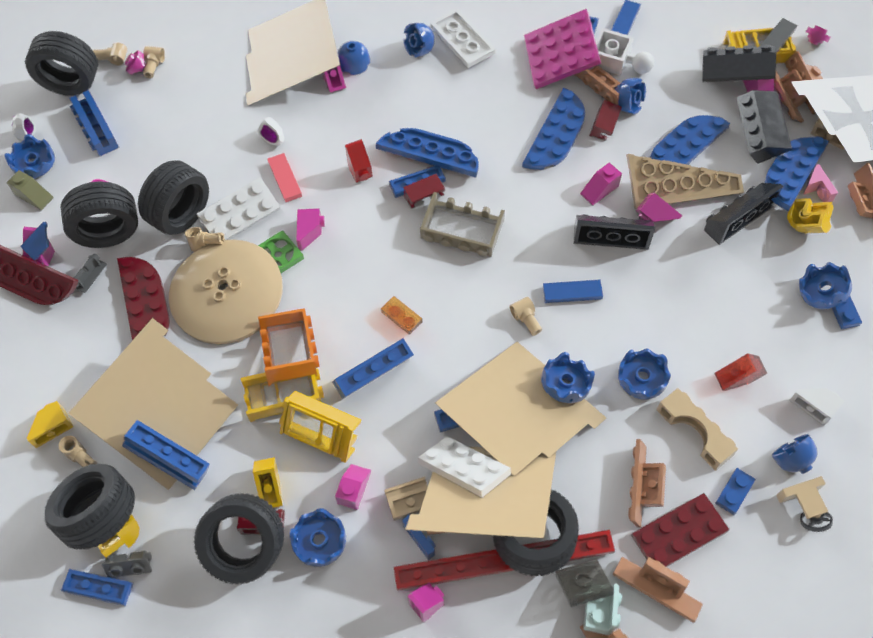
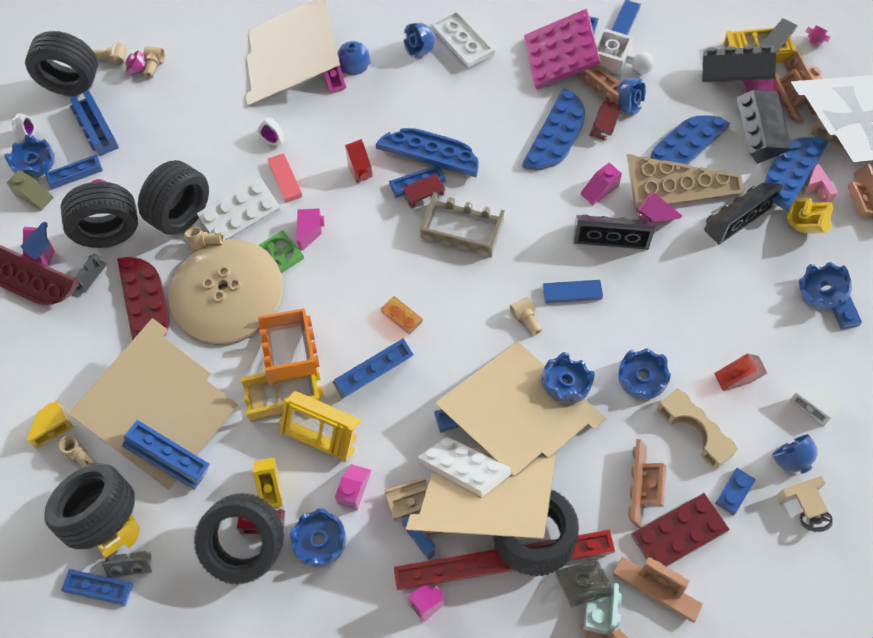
(73, 172): none -> blue tile

